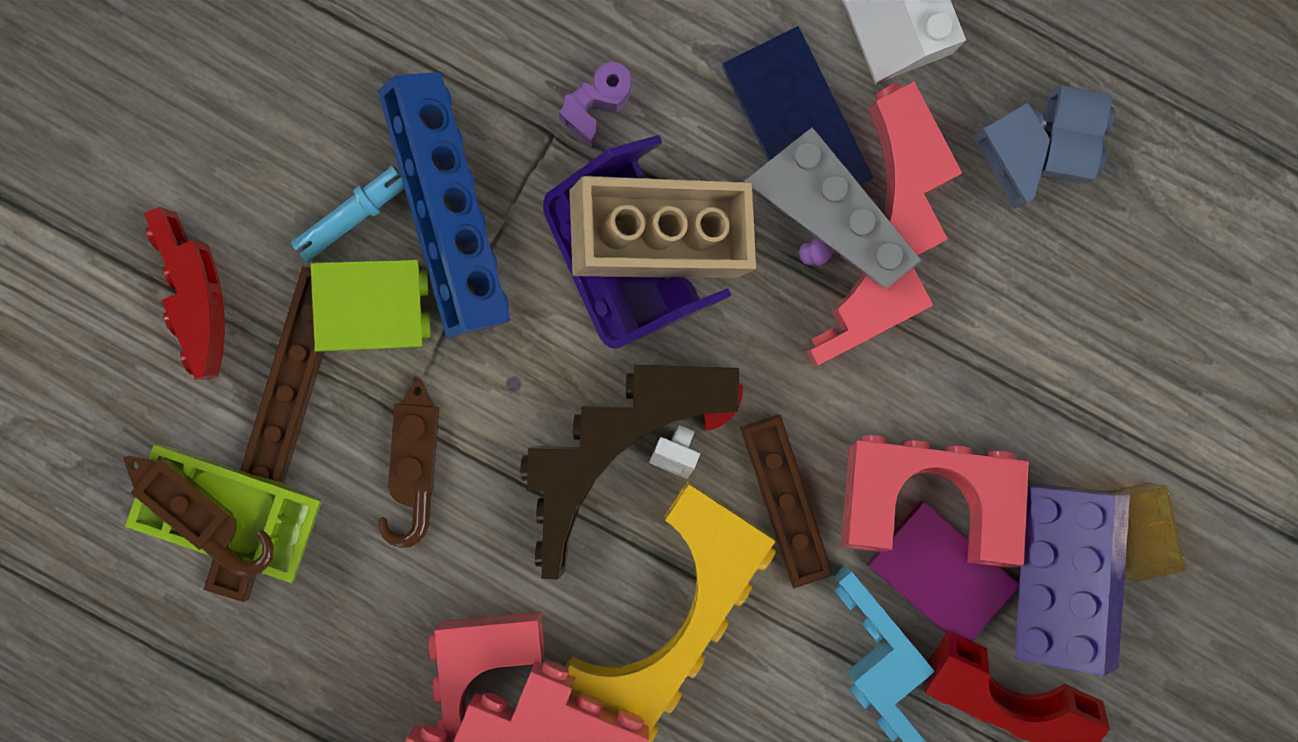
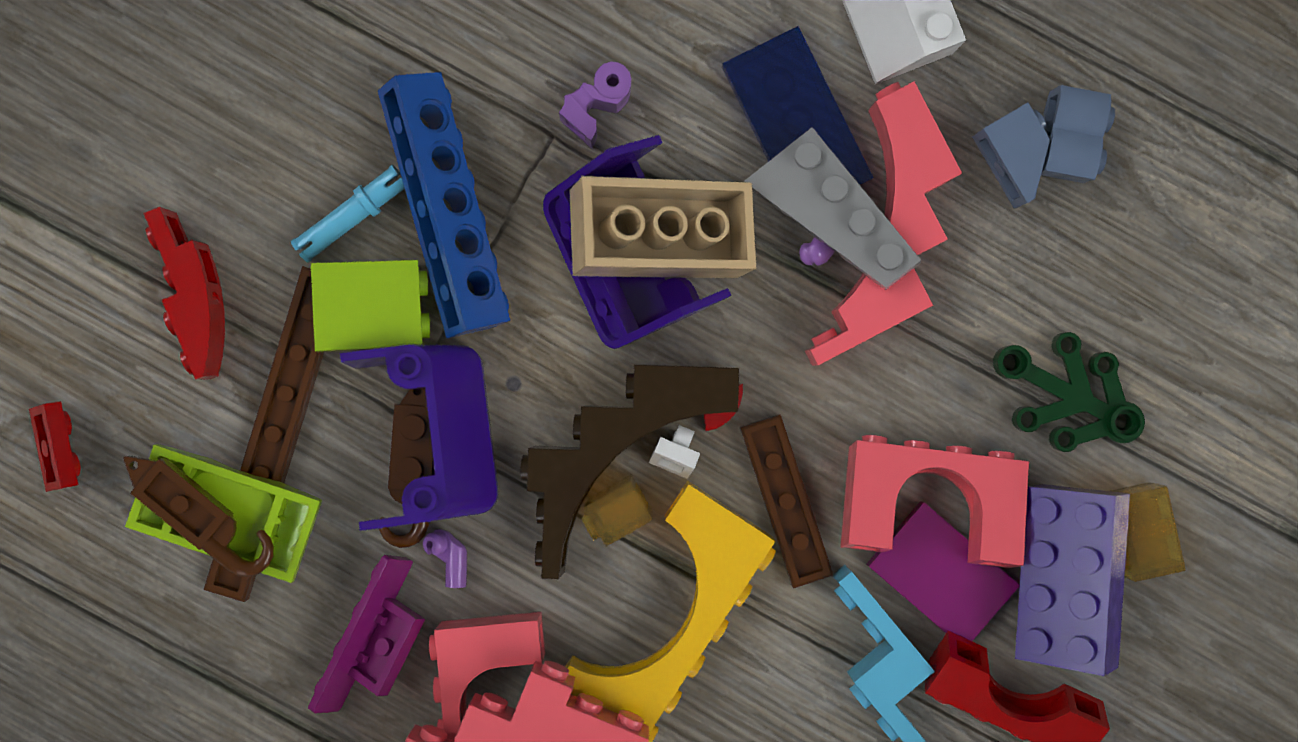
(51, 433): none -> red plate
(374, 640): none -> magenta bracket
(452, 553): none -> medium lavender arm
(458, 425): none -> dark purple windscreen
(617, 511): none -> clear yellow brick
(1074, 397): none -> dark green plant

